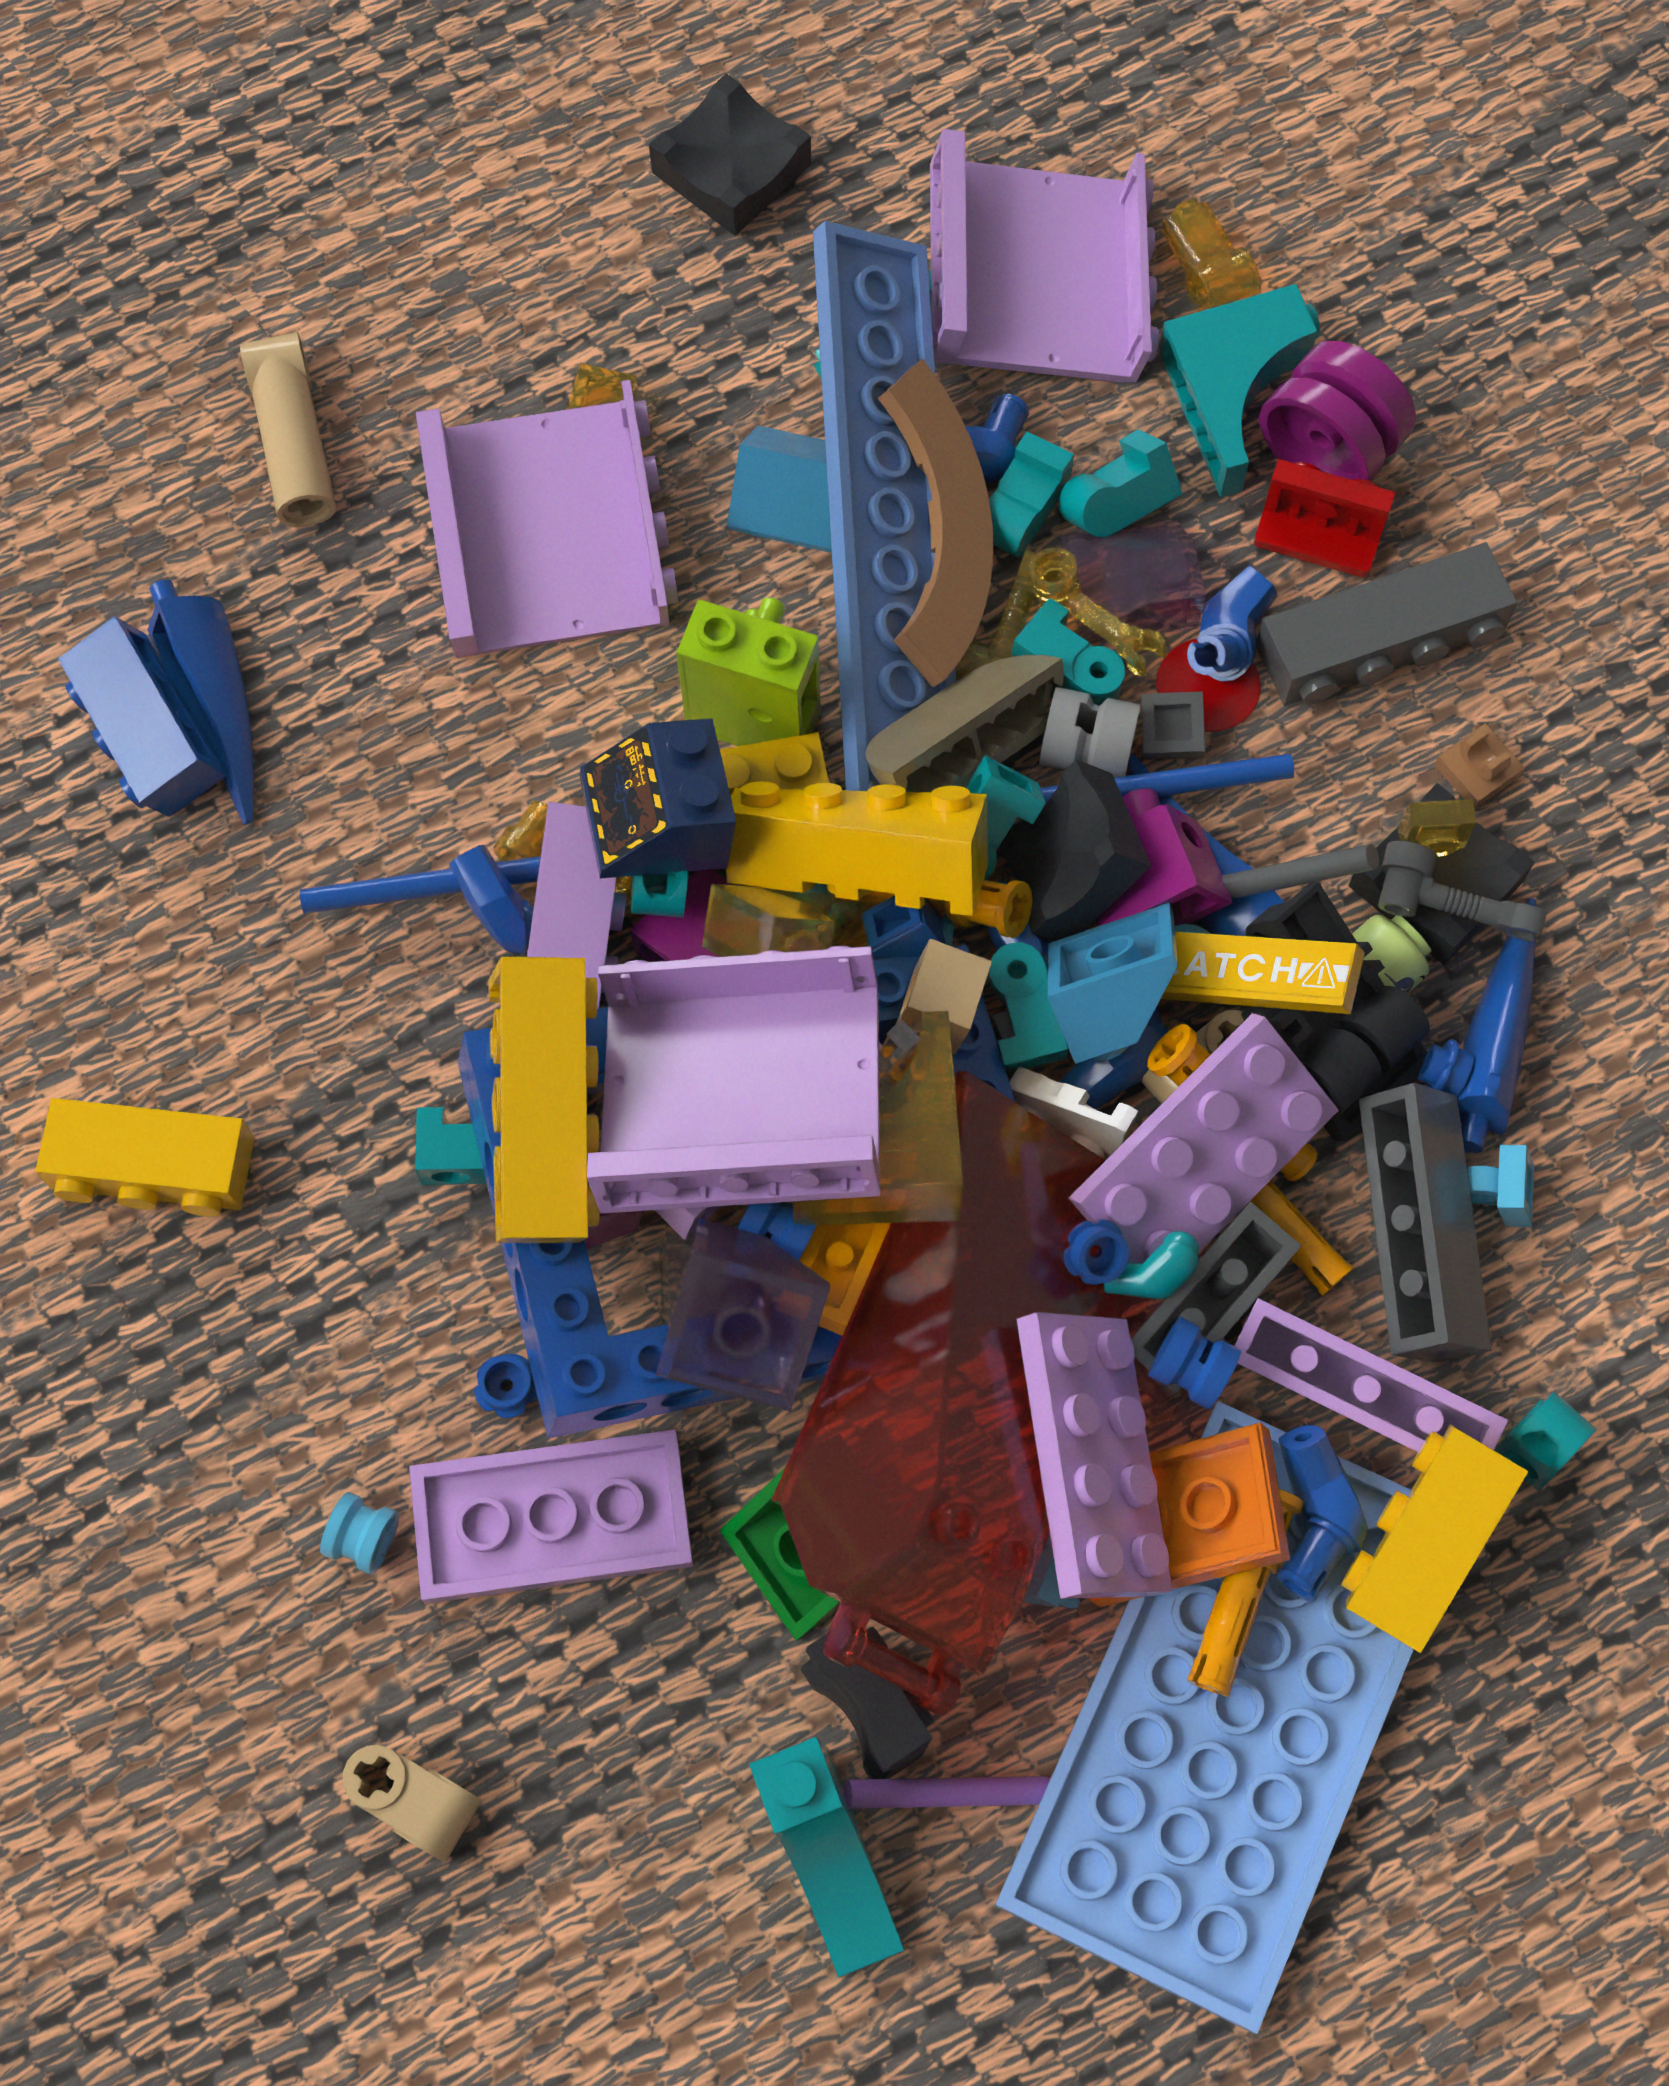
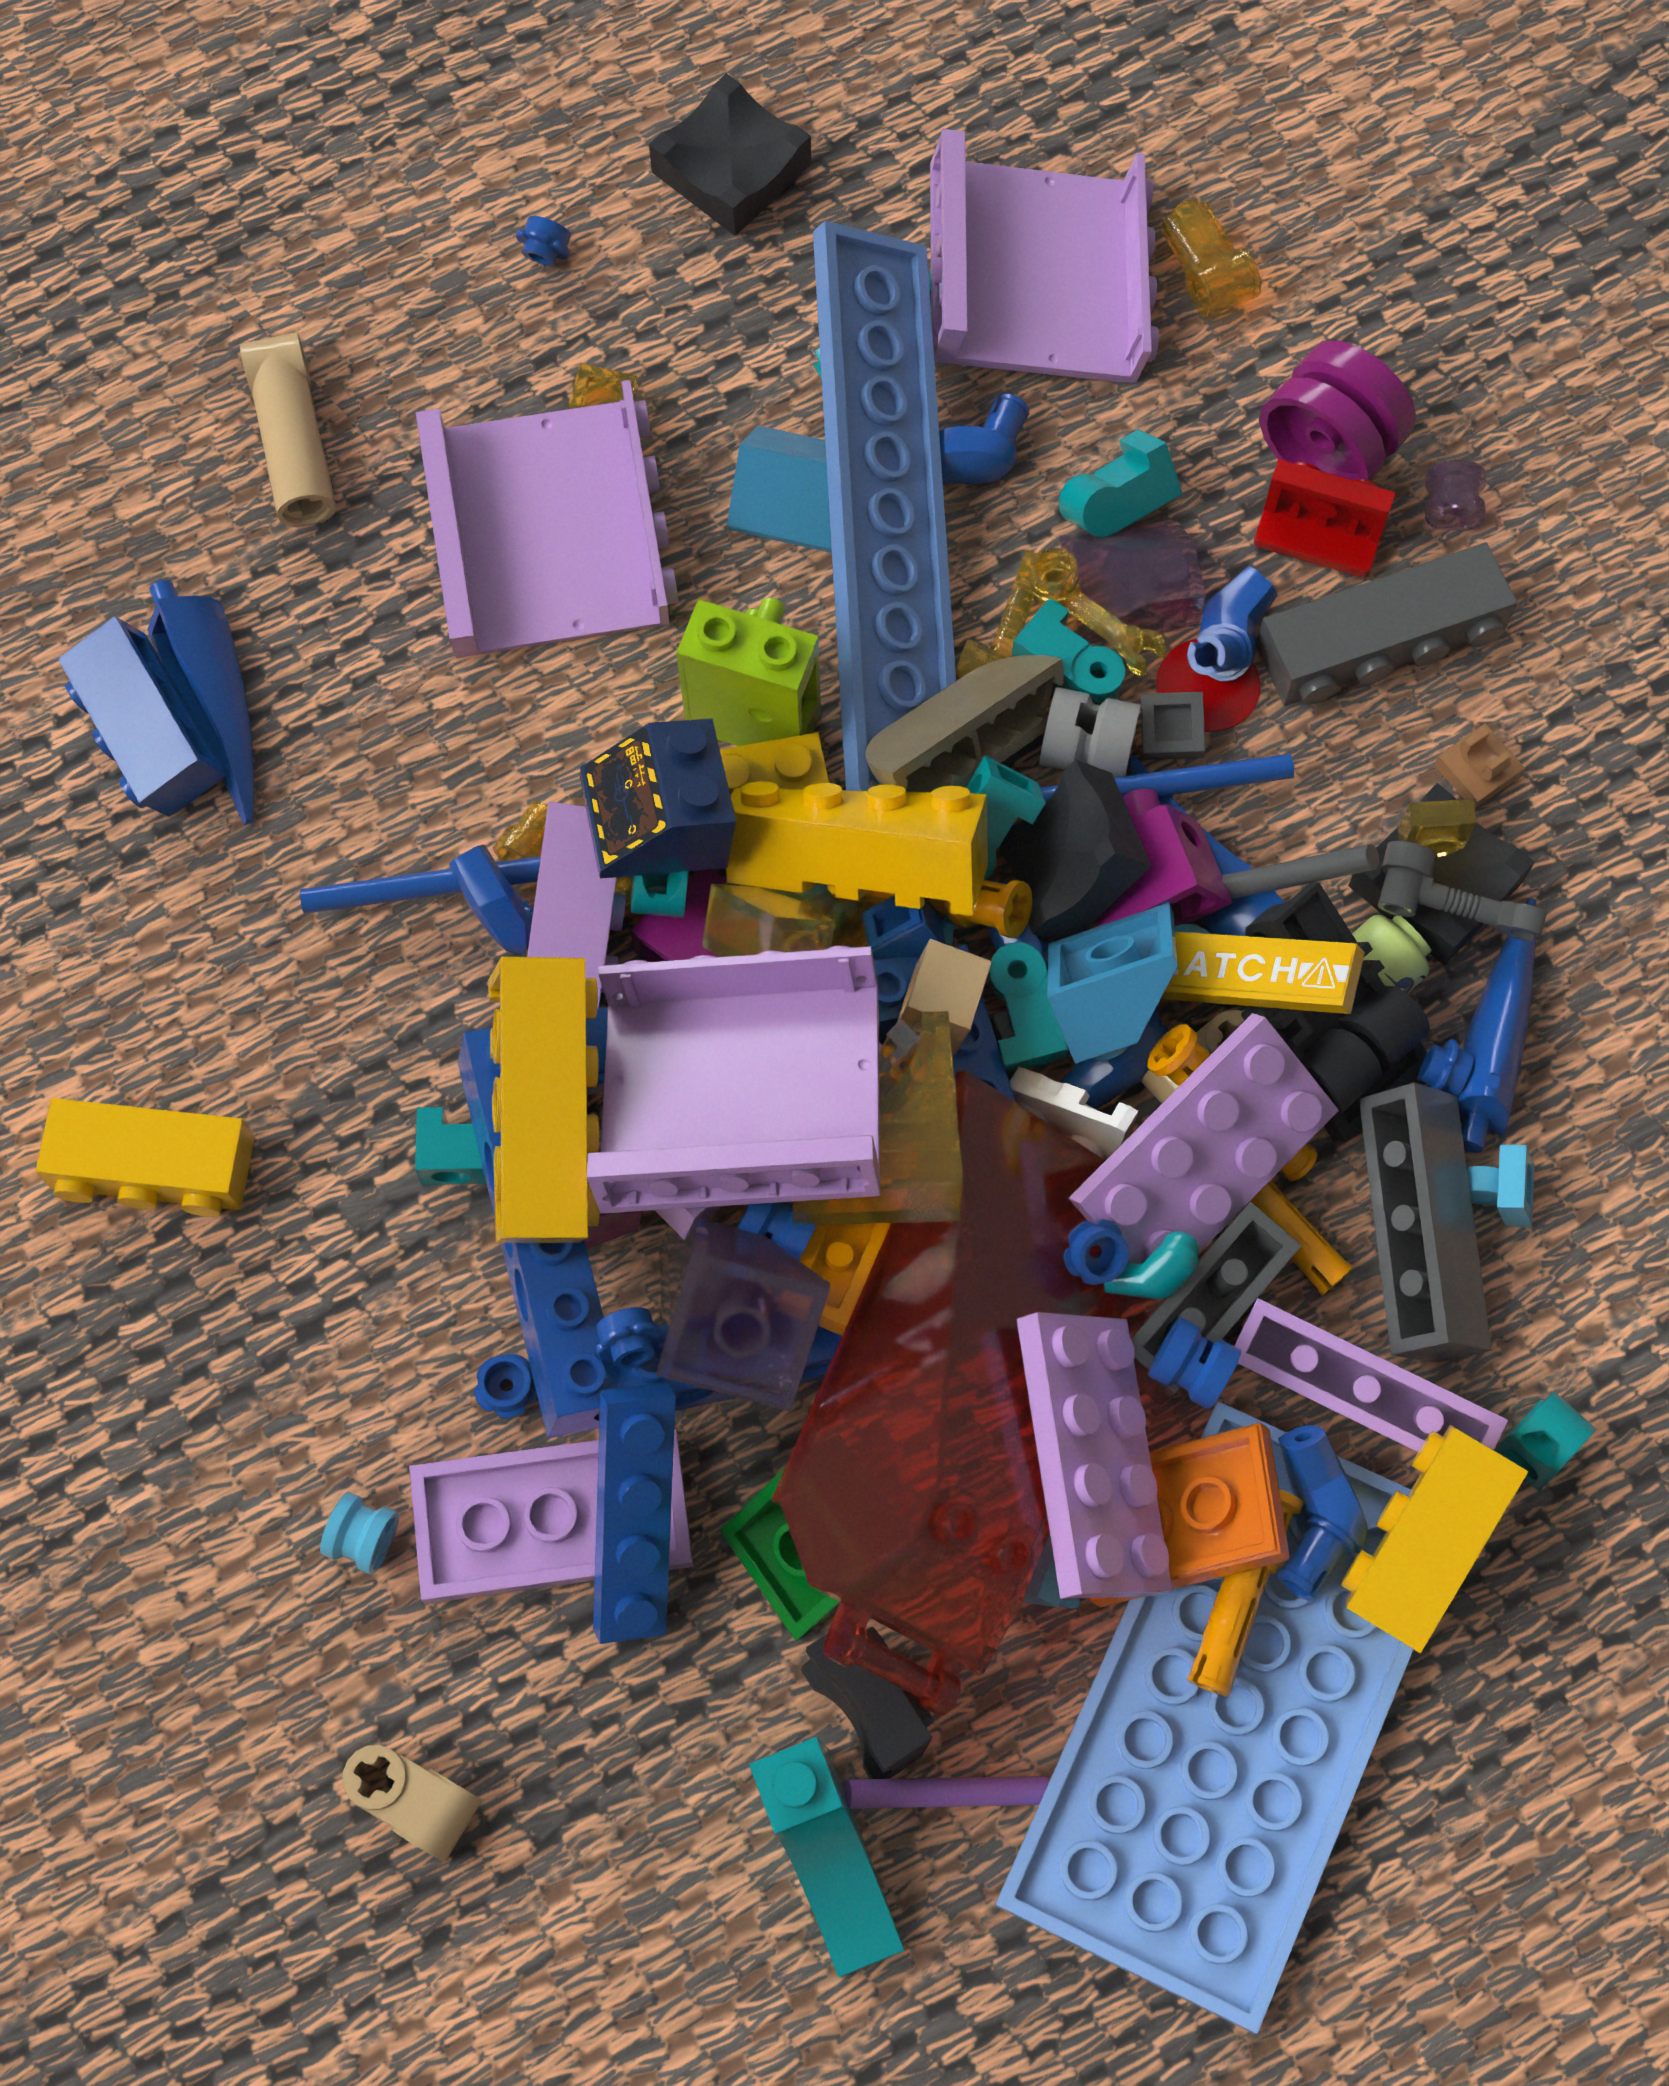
(544, 240): none -> blue plate
(628, 1337): none -> blue plate
(633, 1512): none -> blue plate
(958, 520): medium nougat tile -> none
(1028, 492): teal leg -> none
(1224, 361): teal arch -> none
(1455, 495): none -> wheel

